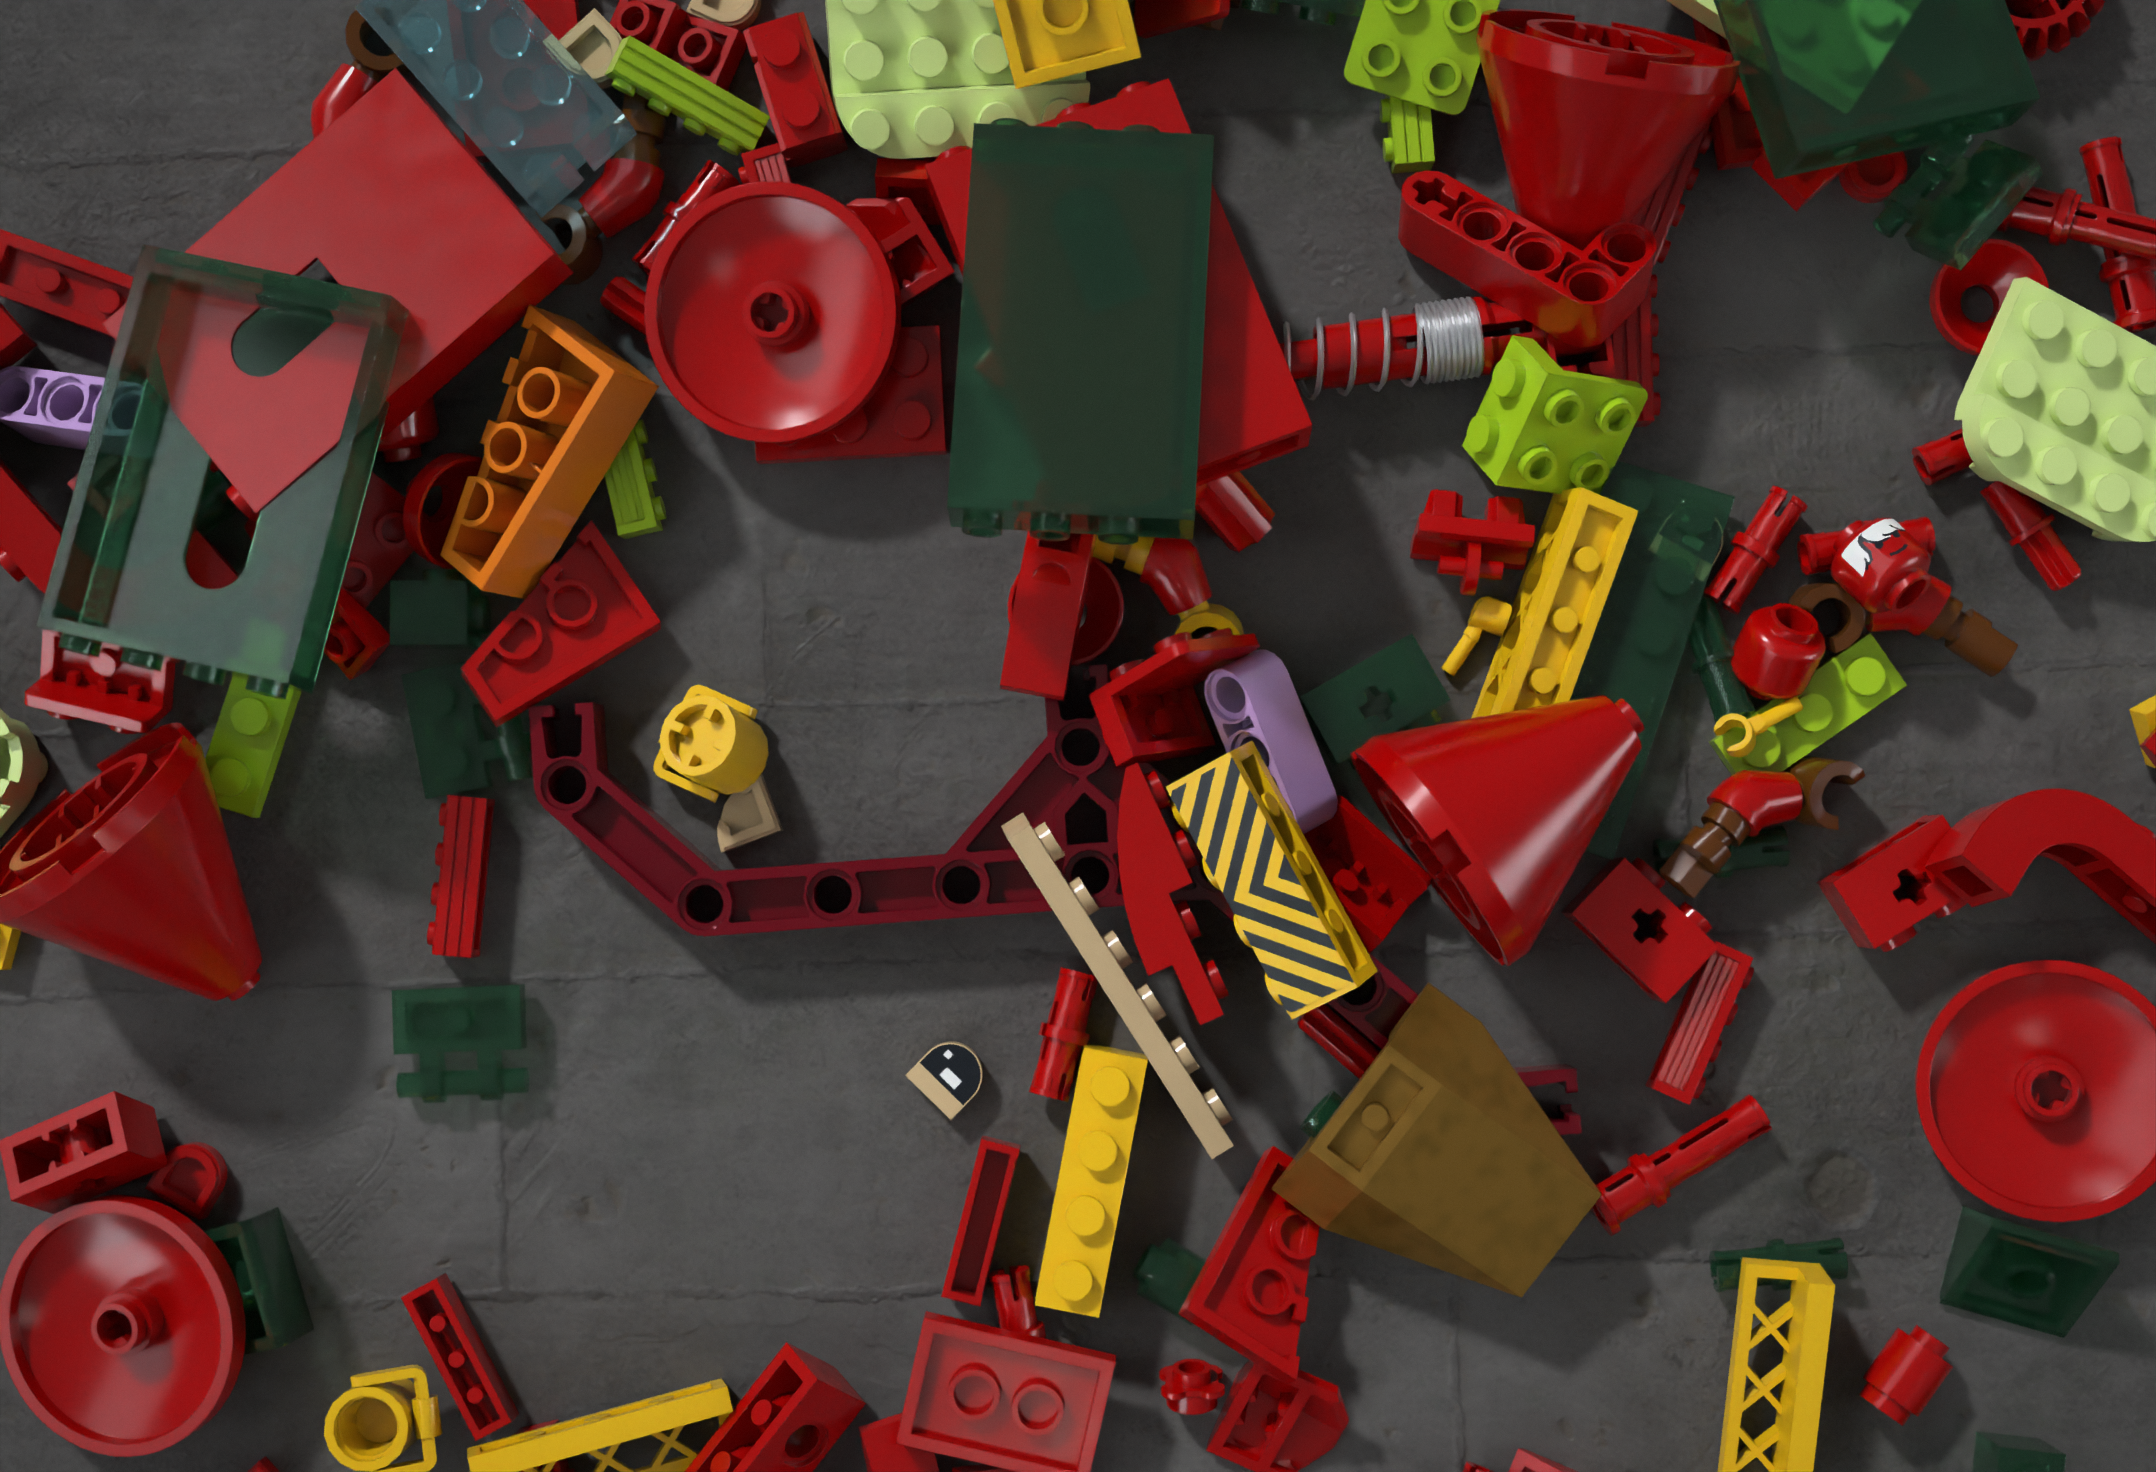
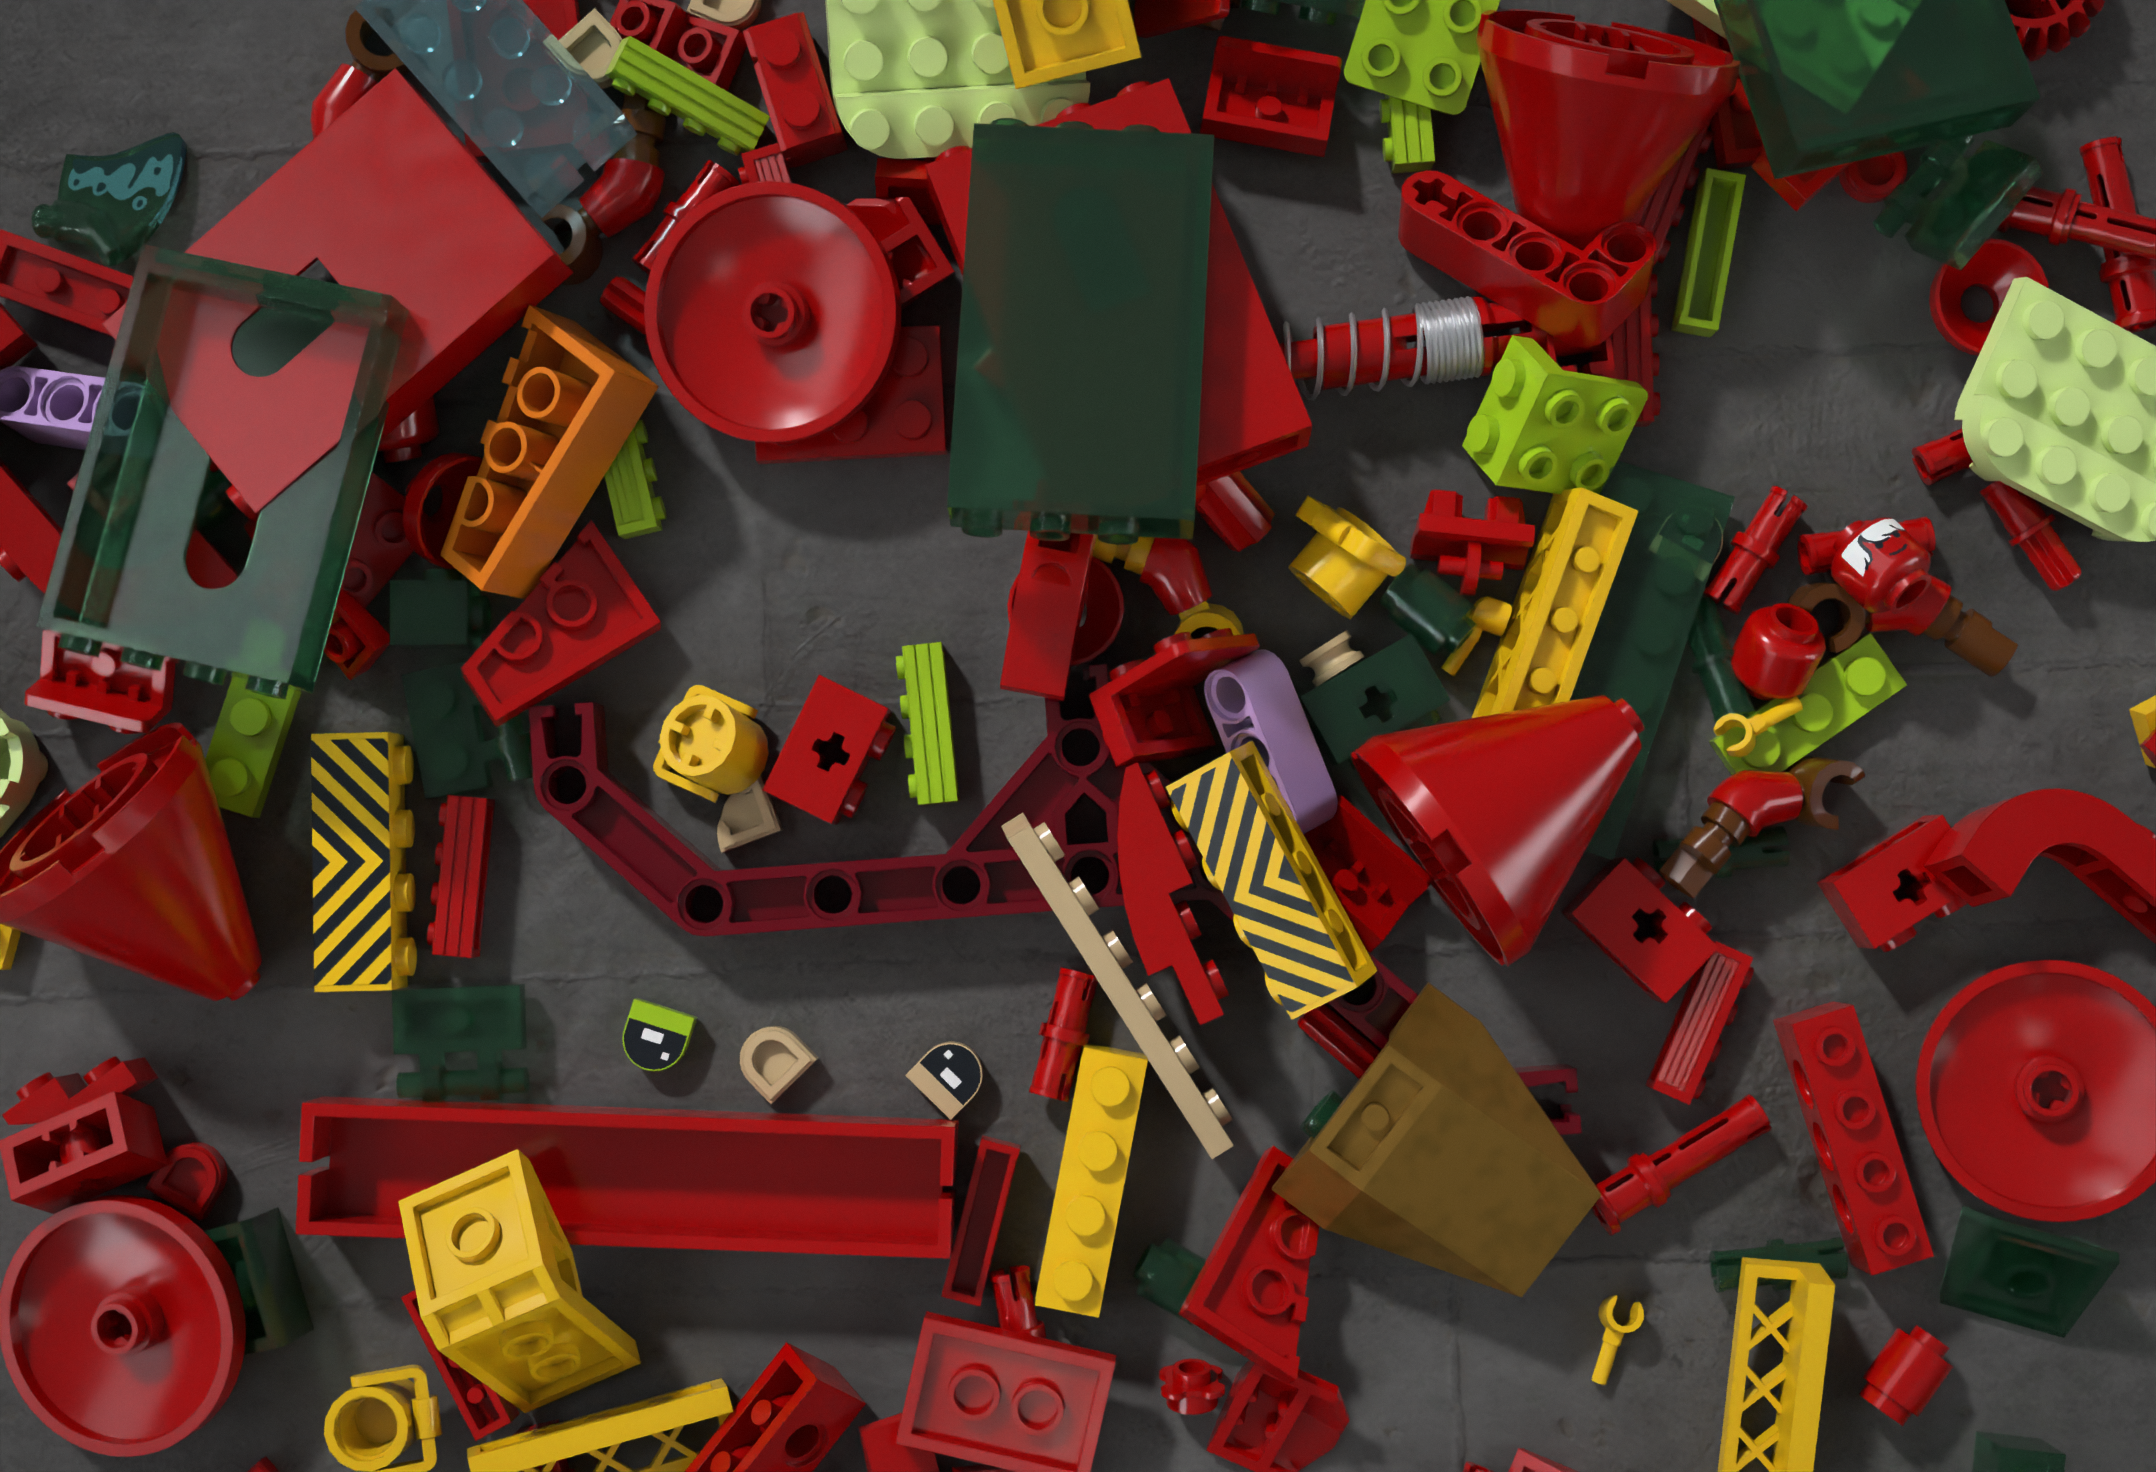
(52, 1096): none -> red slope
(114, 198): none -> clear green arm
(361, 861): none -> brick
(506, 1287): none -> yellow bracket
(647, 1173): none -> red piece
(656, 1035): none -> tile
(774, 1060): none -> tan tile
(799, 769): none -> red brick
(930, 724): none -> lime piece
(1271, 96): none -> red bracket
(1331, 658): none -> tan bush
(1343, 558): none -> yellow piece
(1429, 610): none -> clear green brick
(1613, 1336): none -> yellow hand
(1708, 252): none -> lime piece
(1853, 1137): none -> red brick

